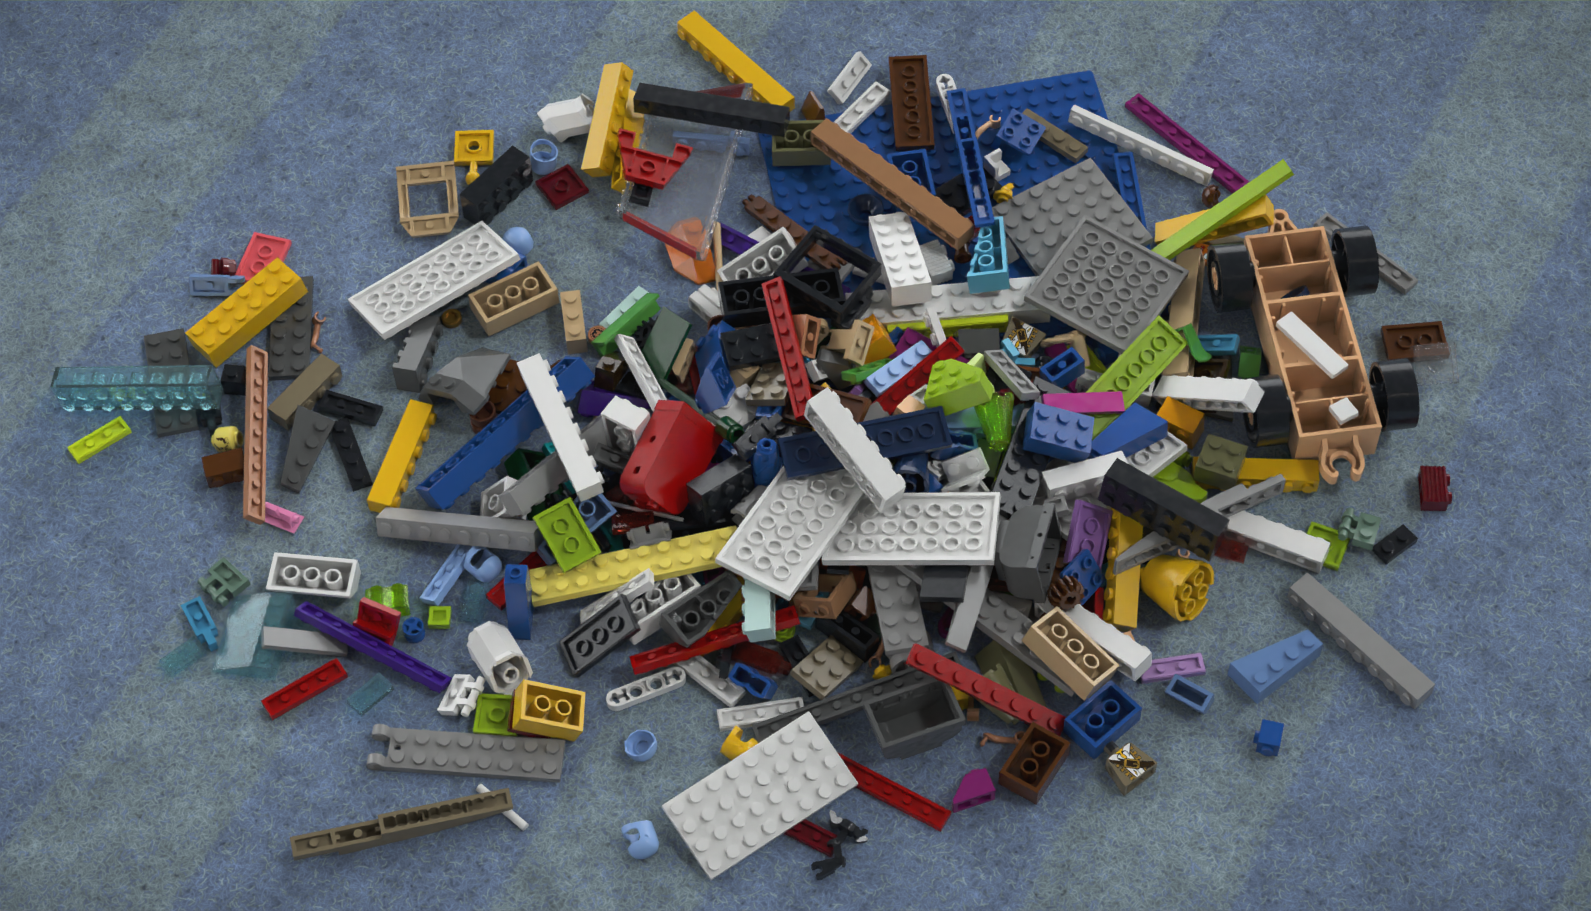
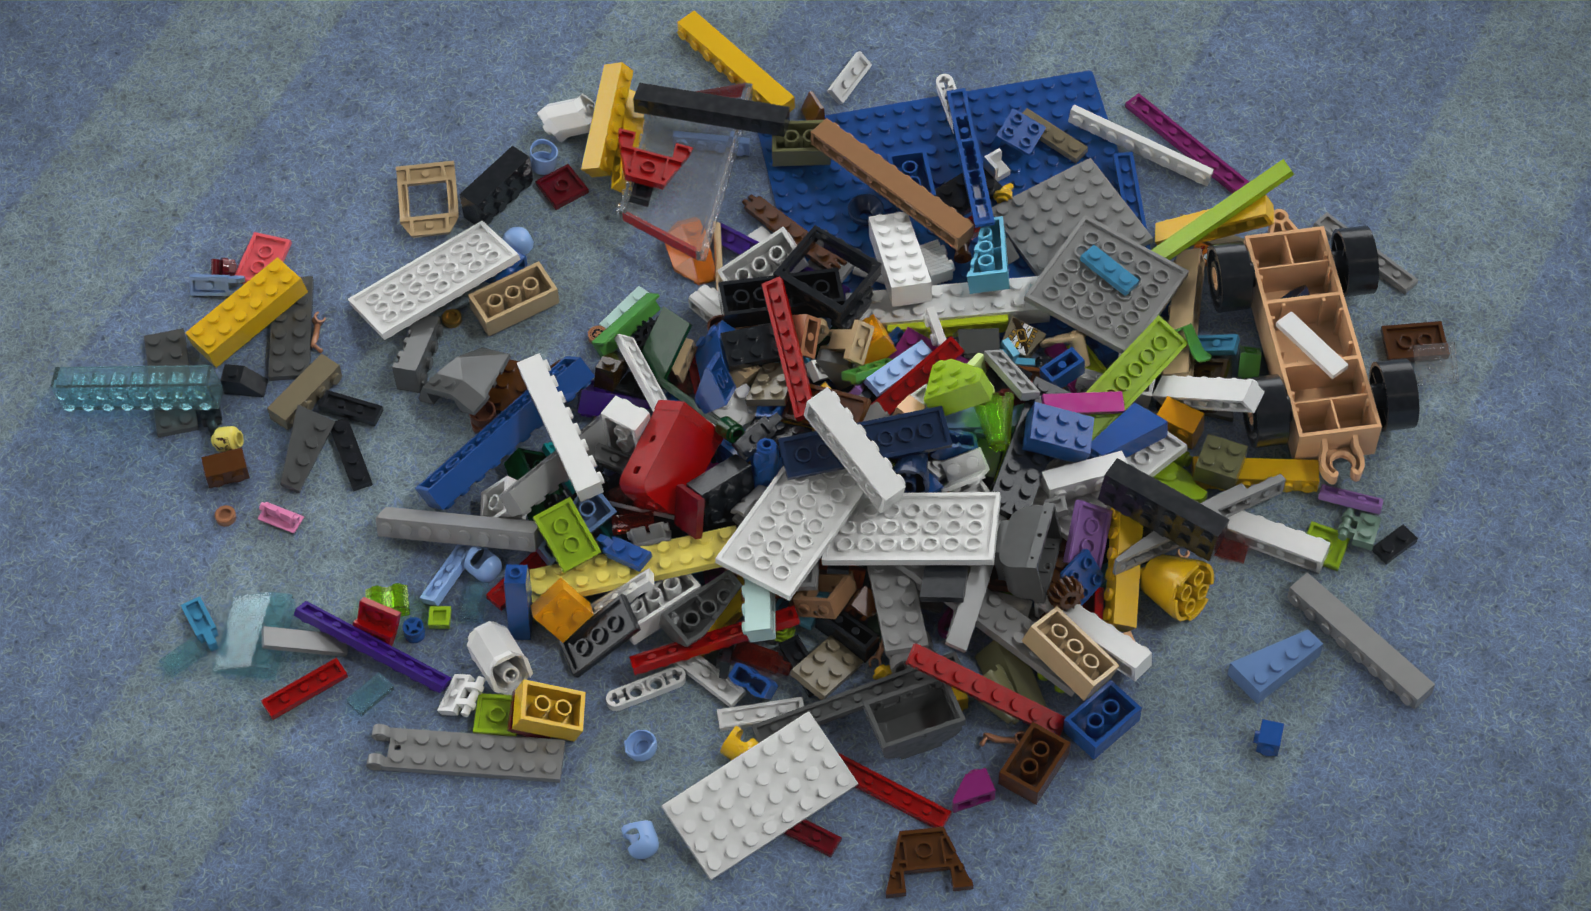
(99, 439): neon yellow tile -> none
(225, 515): none -> nougat tile
(228, 577): sand green plate -> none
(255, 435): nougat plate -> none
(313, 575): white slope -> none
(401, 456): yellow brick -> none
(401, 825): dark tan slope -> none
(466, 157): yellow plate -> none
(515, 818): white bar -> none
(561, 610): none -> light orange brick
(573, 322): tan brick -> none
(624, 552): none -> blue hinge
(689, 511): none -> dark red tile
(846, 828): black piece -> none
(863, 107): white tile -> none
(911, 103): reddish brown plate -> none
(925, 852): none -> reddish brown wing
(972, 713): light nougat piece -> none
(991, 123): light nougat piece -> none
(1109, 270): none -> dark azure plate
(1128, 766): torso -> none
(1166, 668): lavender tile -> none
(1190, 694): medium blue brick -> none
(1210, 196): reddish brown plate -> none
(1343, 411): white tile -> none
(1350, 499): none -> medium lavender tile
(1433, 488): dark red brick -> none

